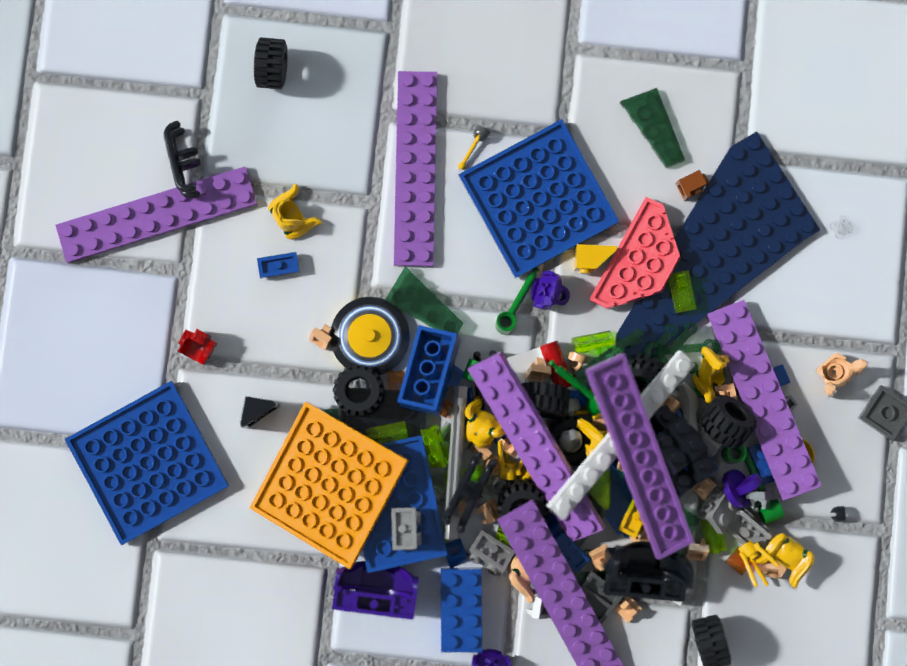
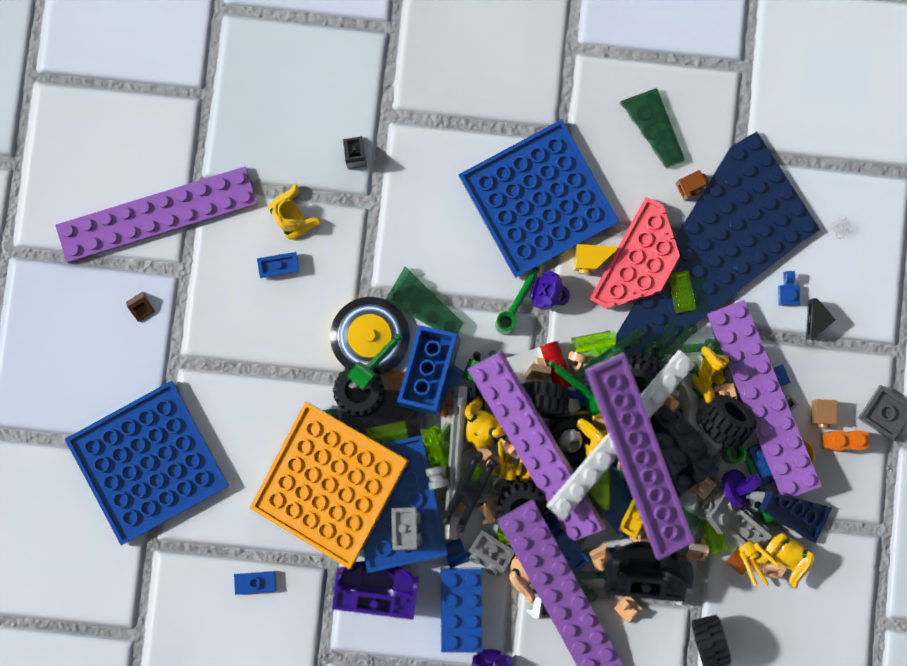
(140, 306): none -> reddish brown slope
(171, 133): black piece -> none
(196, 345): red hair -> none
(254, 582): none -> blue plate
(255, 410): black slope -> none
(270, 63): black tyre -> none
(321, 337): light nougat tile -> none
(354, 152): none -> pearl dark grey slope
(363, 374): none -> green piece
(415, 169): medium lavender plate -> none
(437, 478): none -> light grey wheel
(480, 134): hinge -> none
(593, 589): dark grey wing -> none
(789, 293): none -> blue plate
(797, 514): none -> dark blue wing
(817, 318): none -> pearl dark grey slope
(824, 412): none -> medium nougat brick
(840, 514): black hinge -> none
(843, 369): light nougat hair -> none
(845, 440): none -> orange brick

